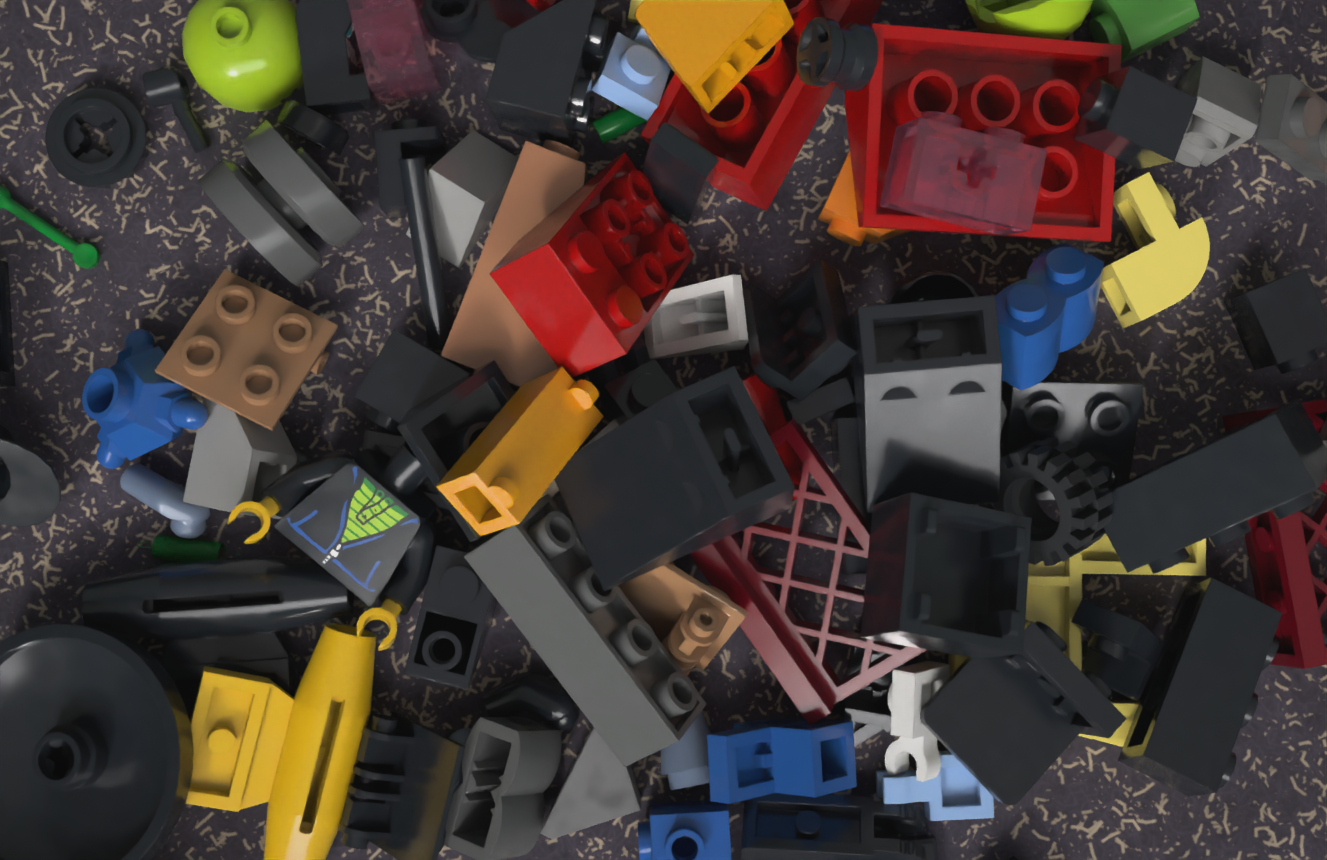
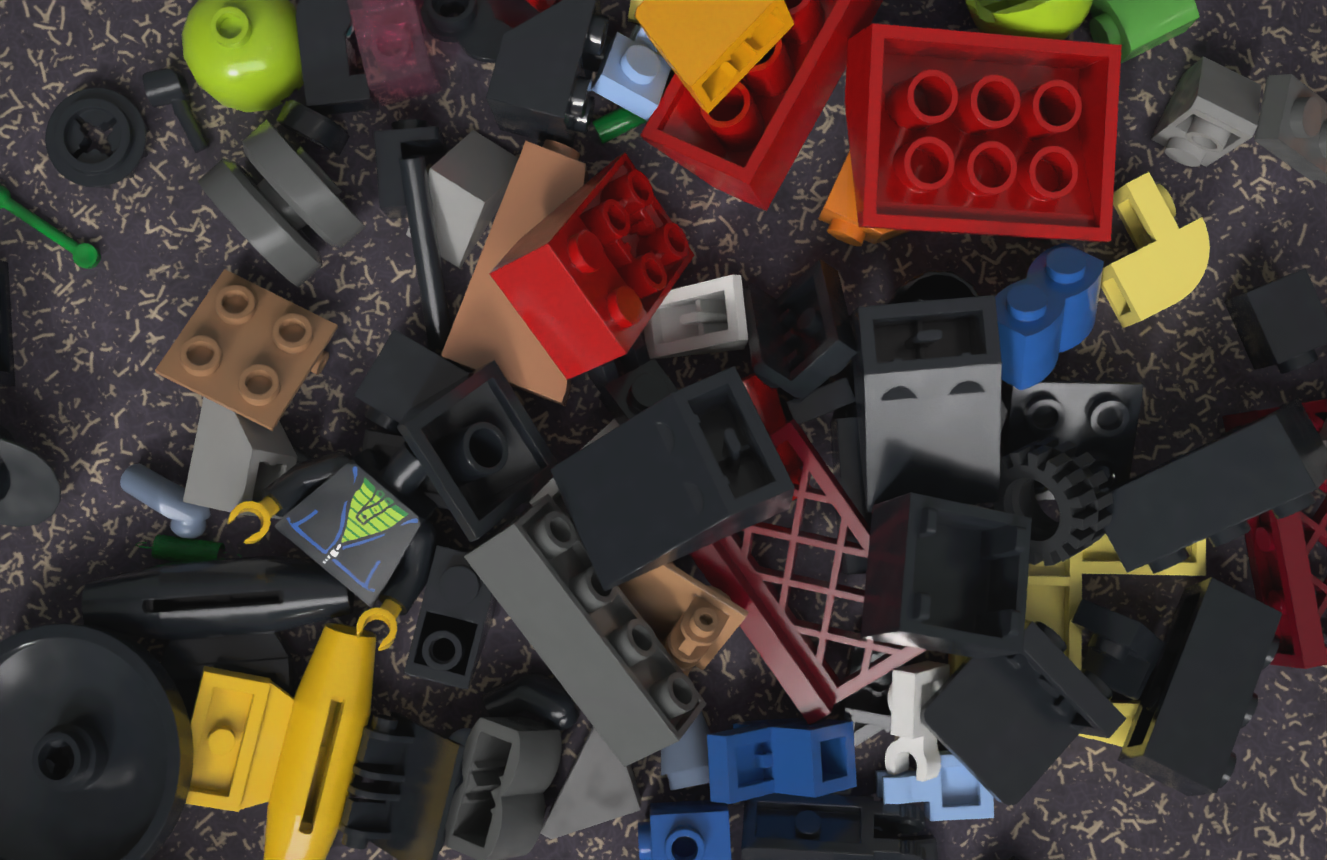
(136, 404): blue rock -> none
(521, 451): light orange brick -> none
(678, 171): black tile -> none
(836, 54): black wheel -> none
(926, 182): clear pink brick -> none
(1134, 117): black brick -> none

